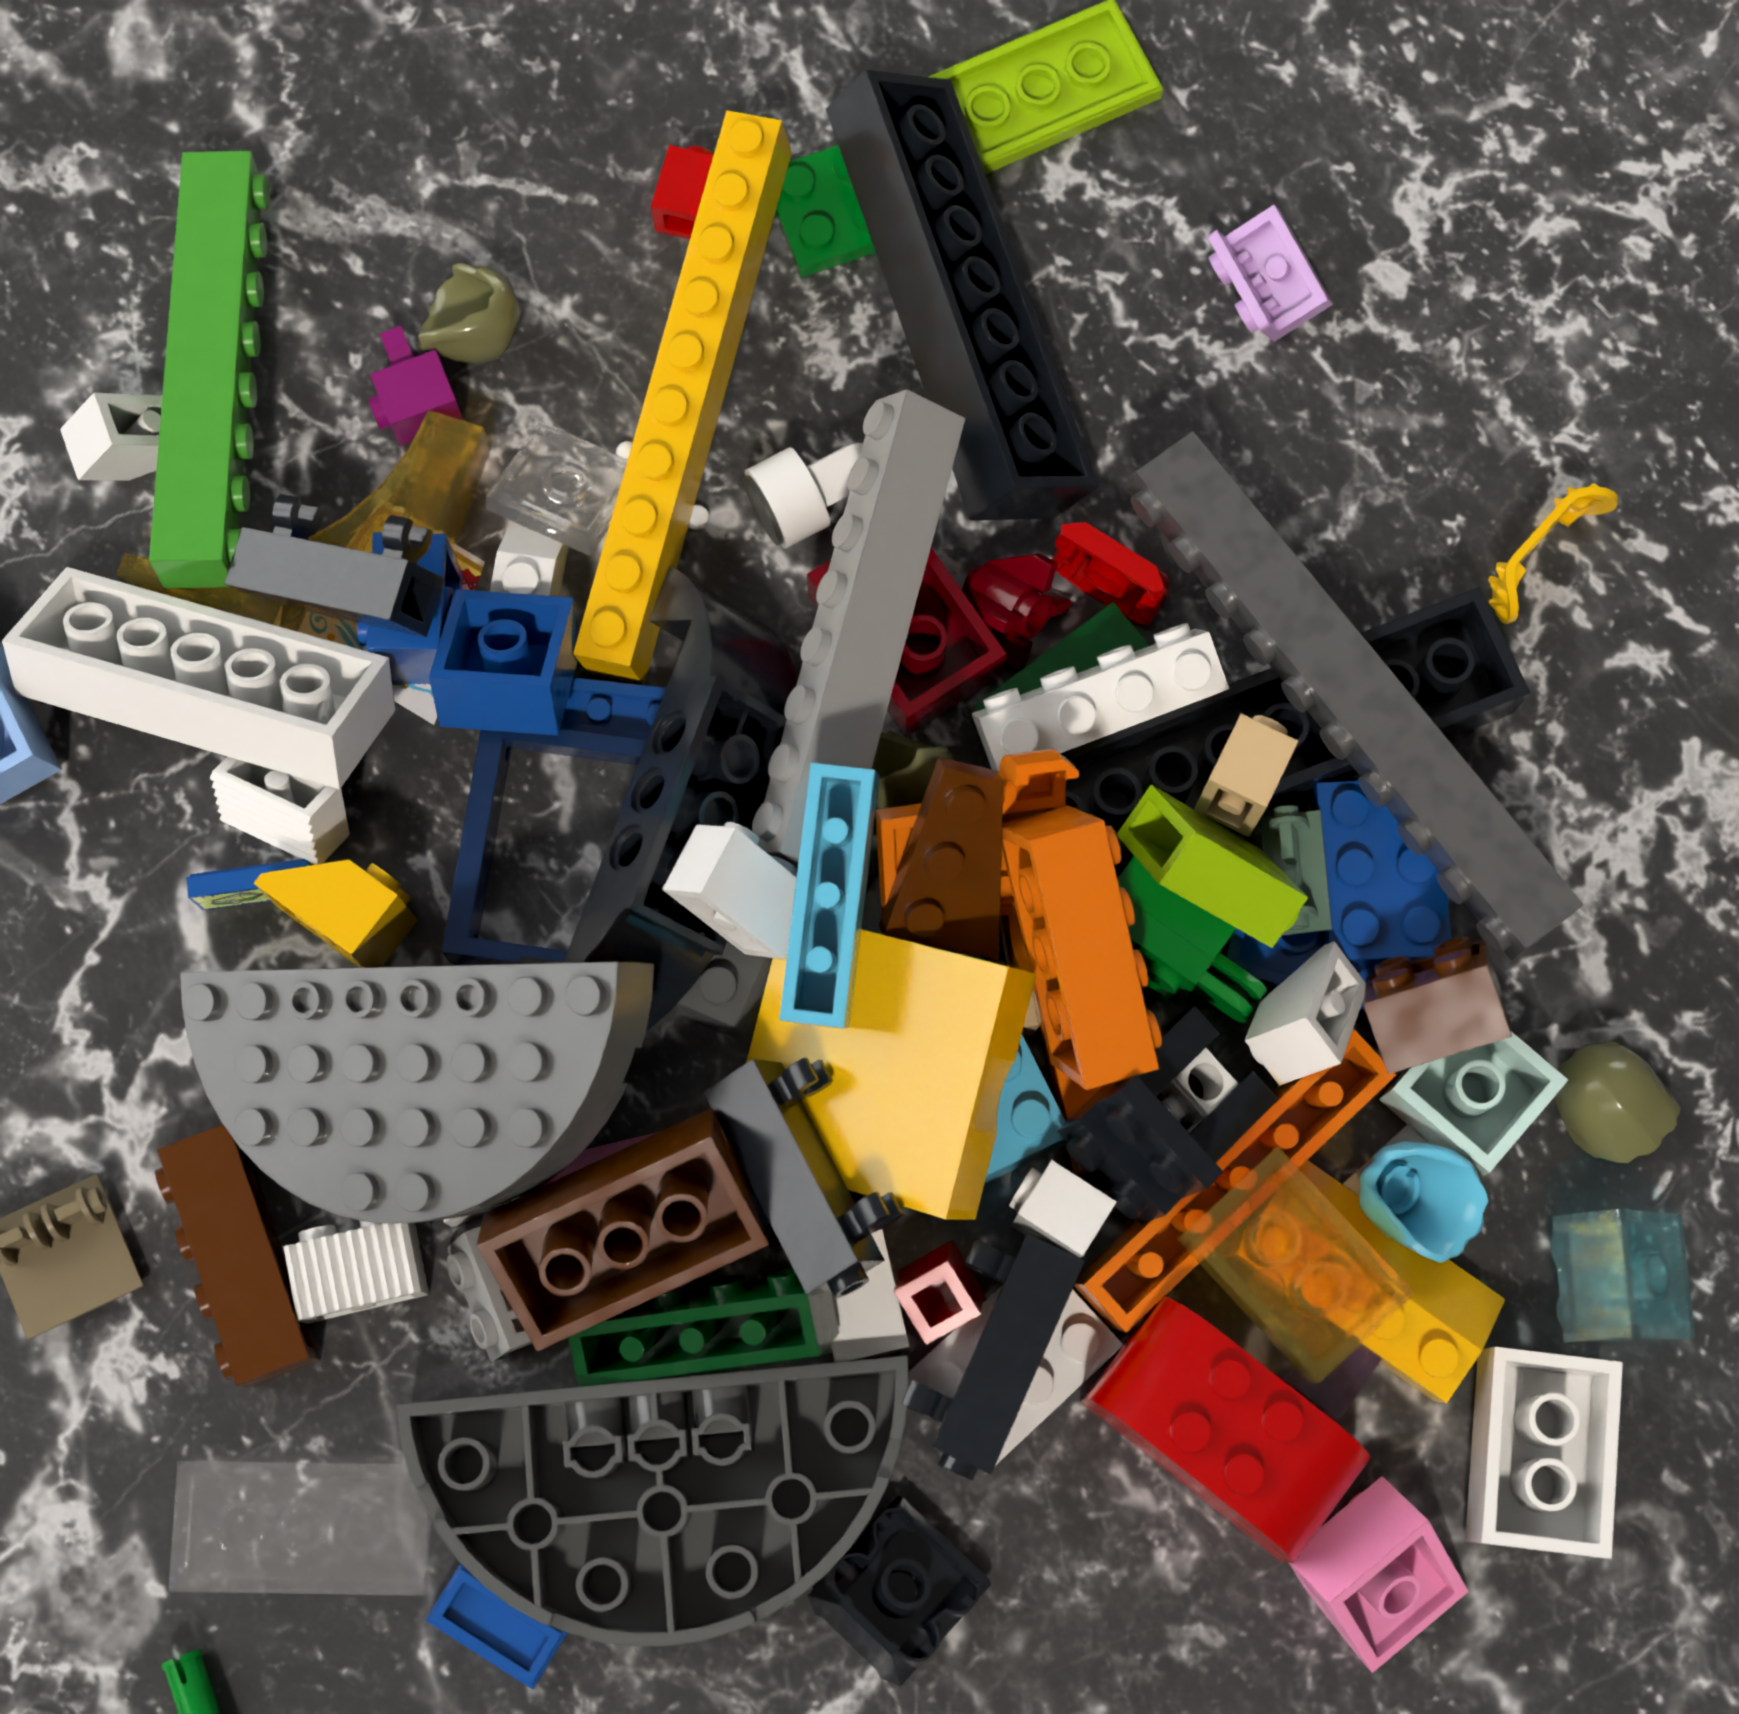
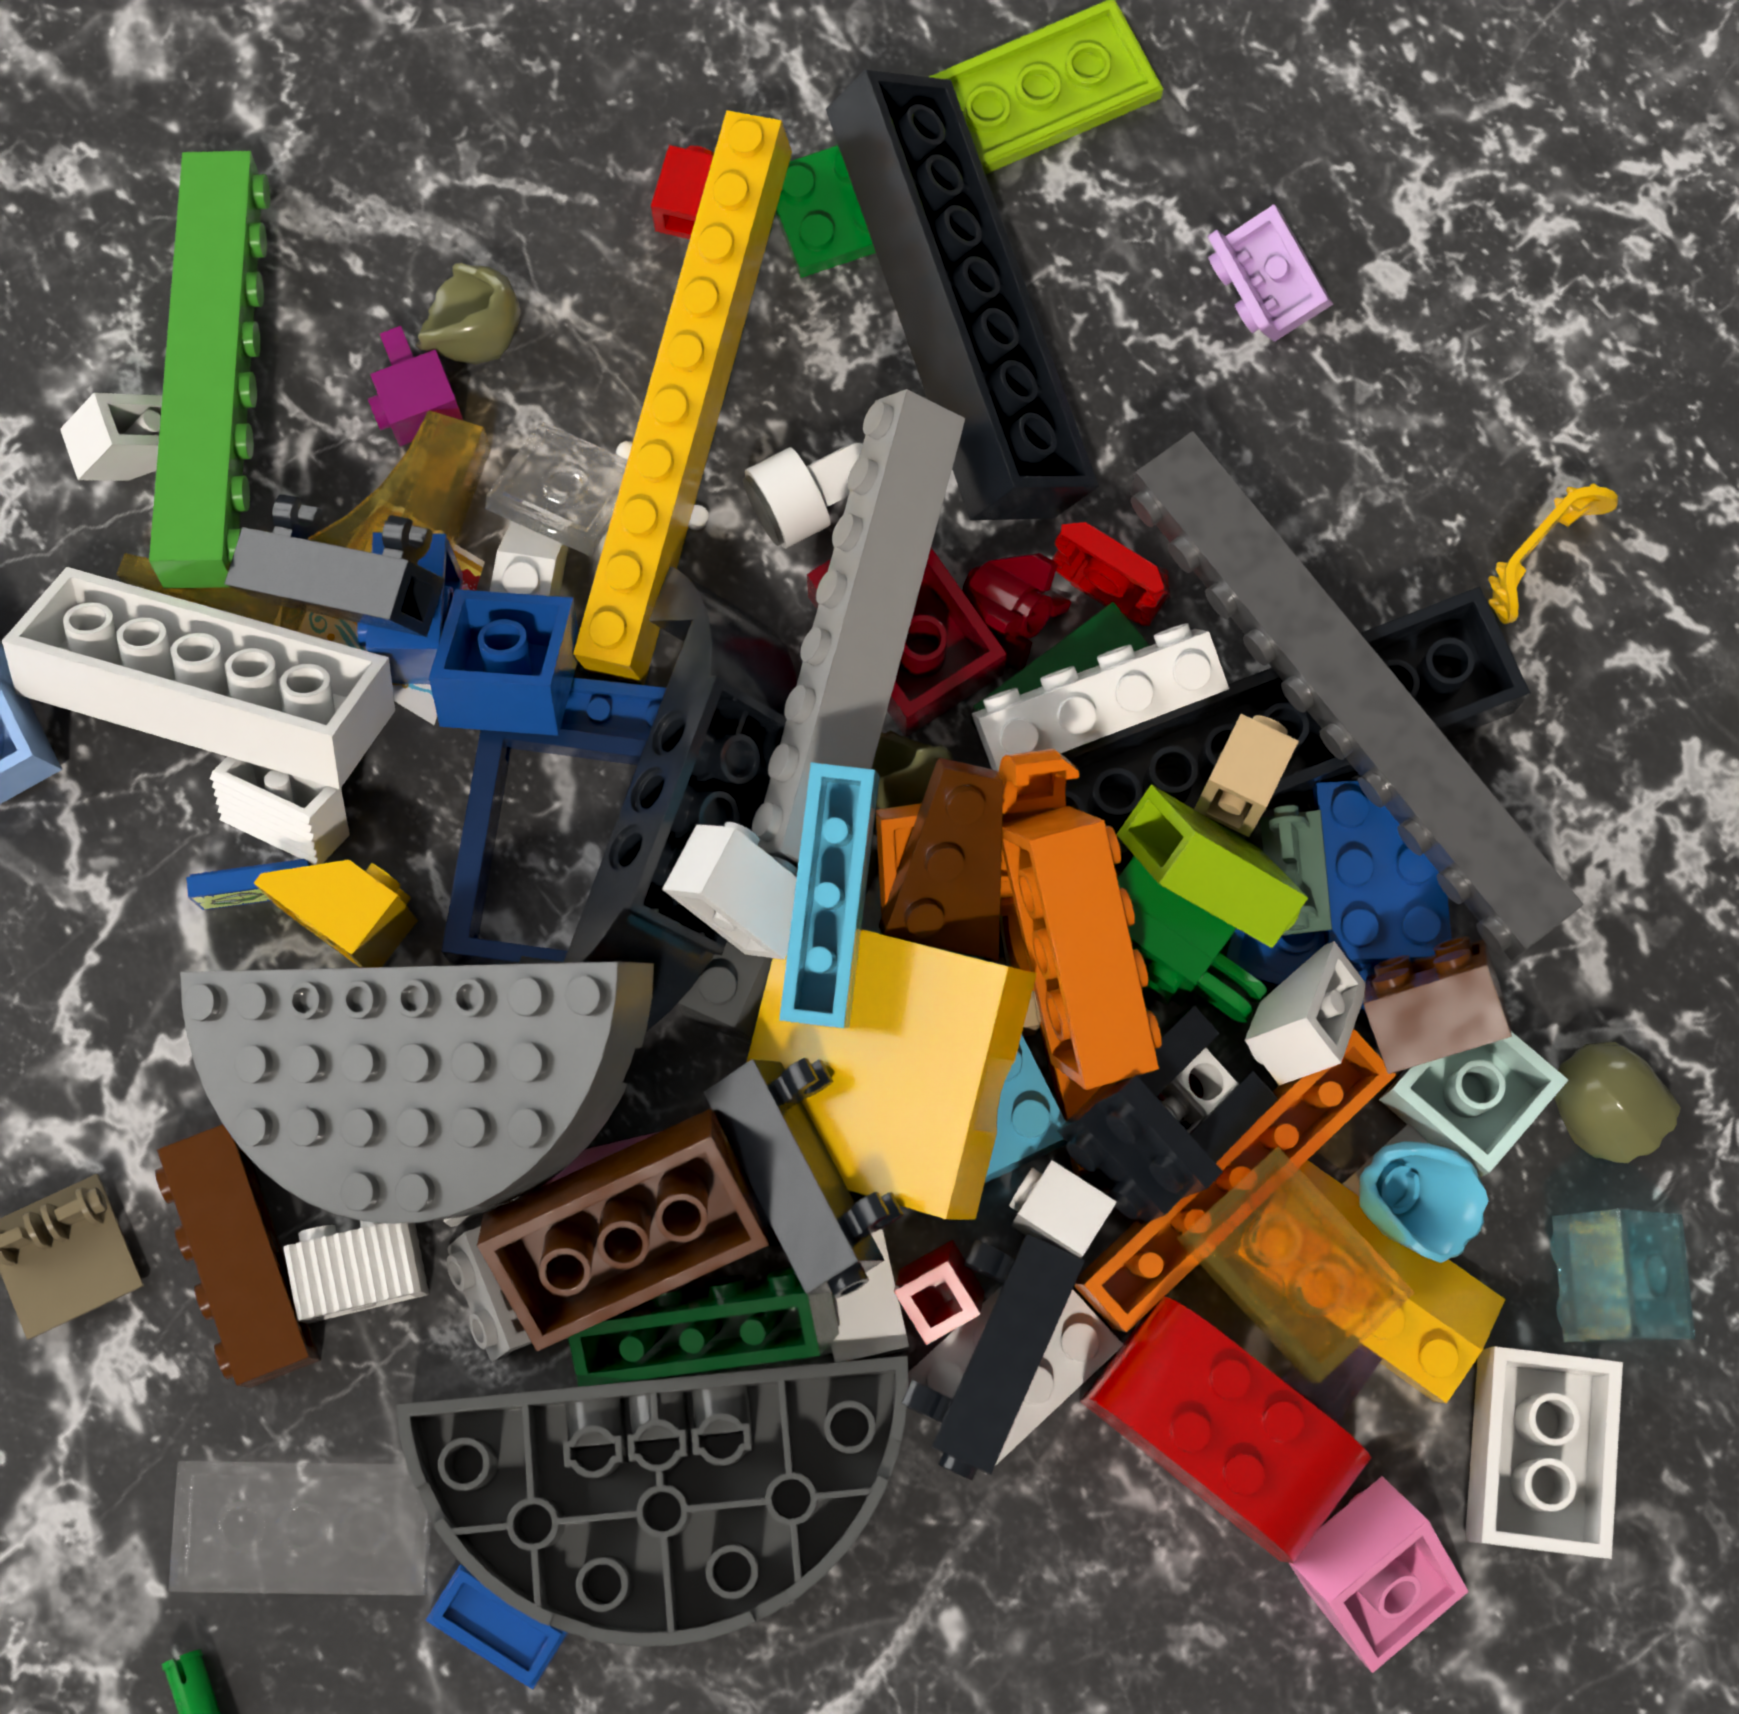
(898, 1591): black slope -> none

